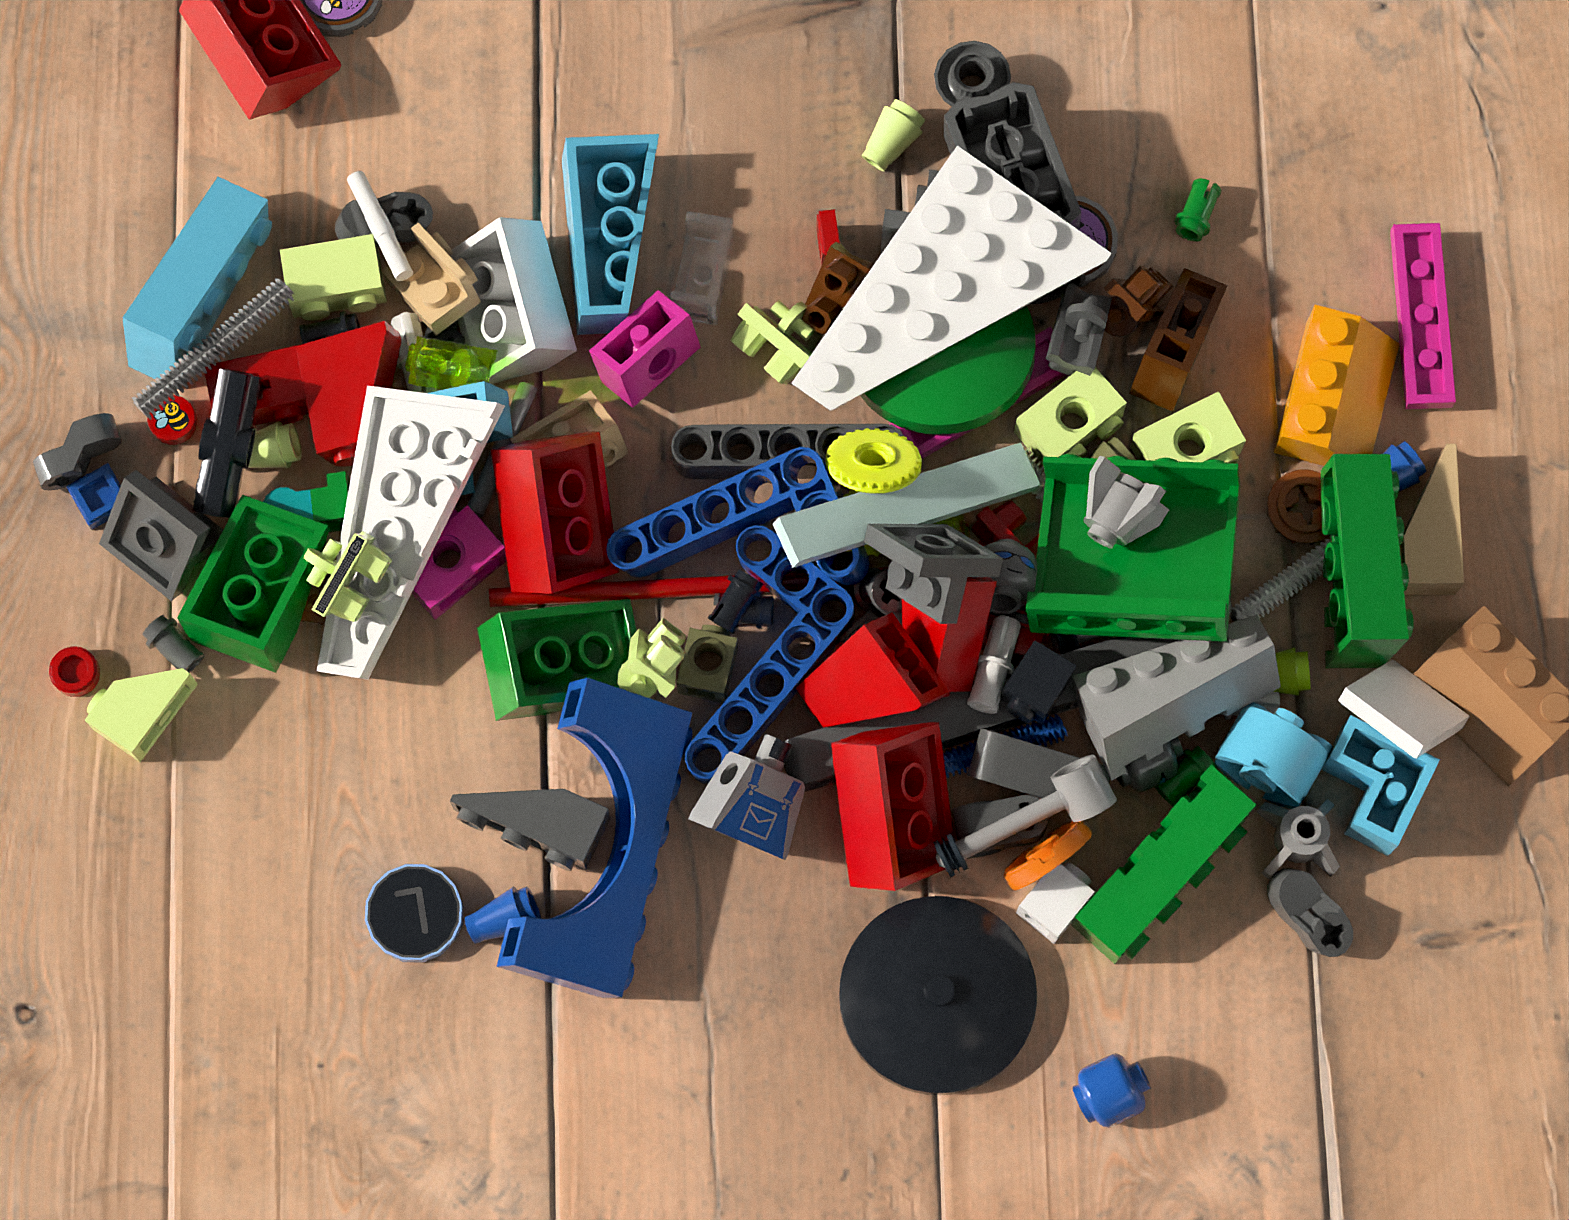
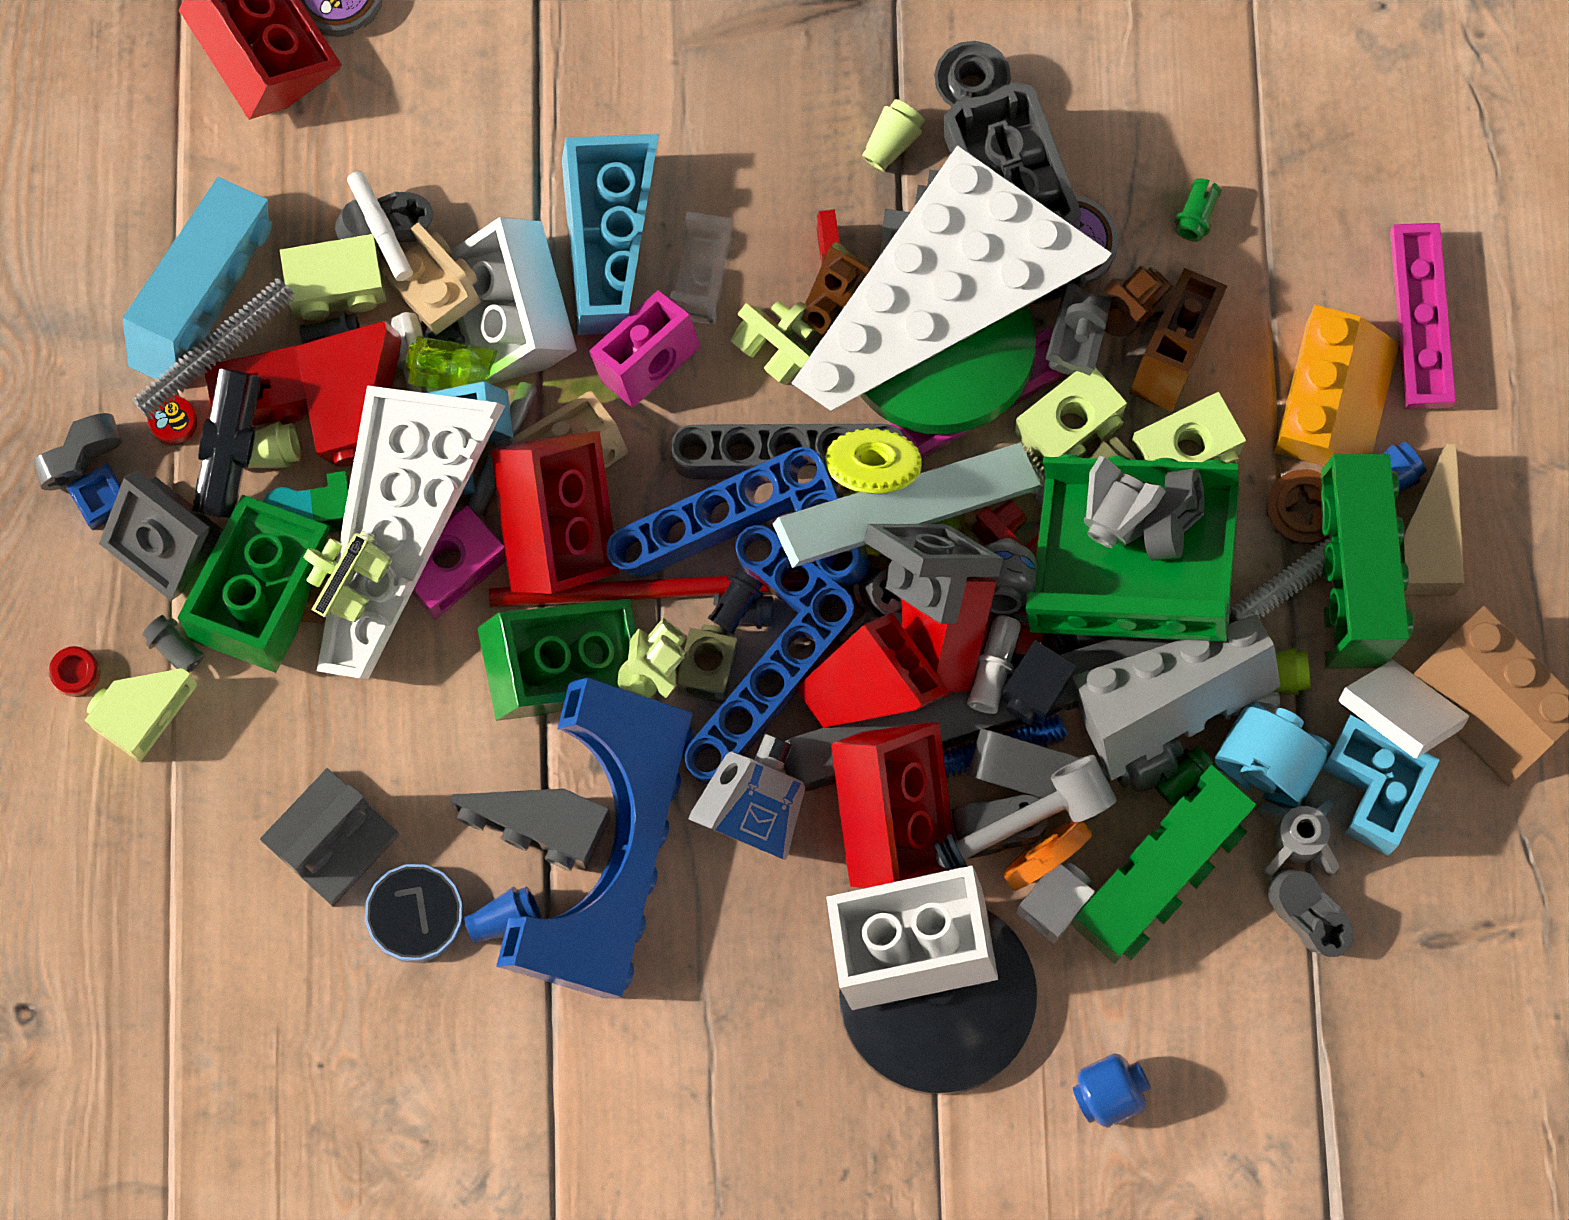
(330, 836): none -> dark grey bracket
(911, 938): none -> white brick
(1174, 514): none -> dark grey piece

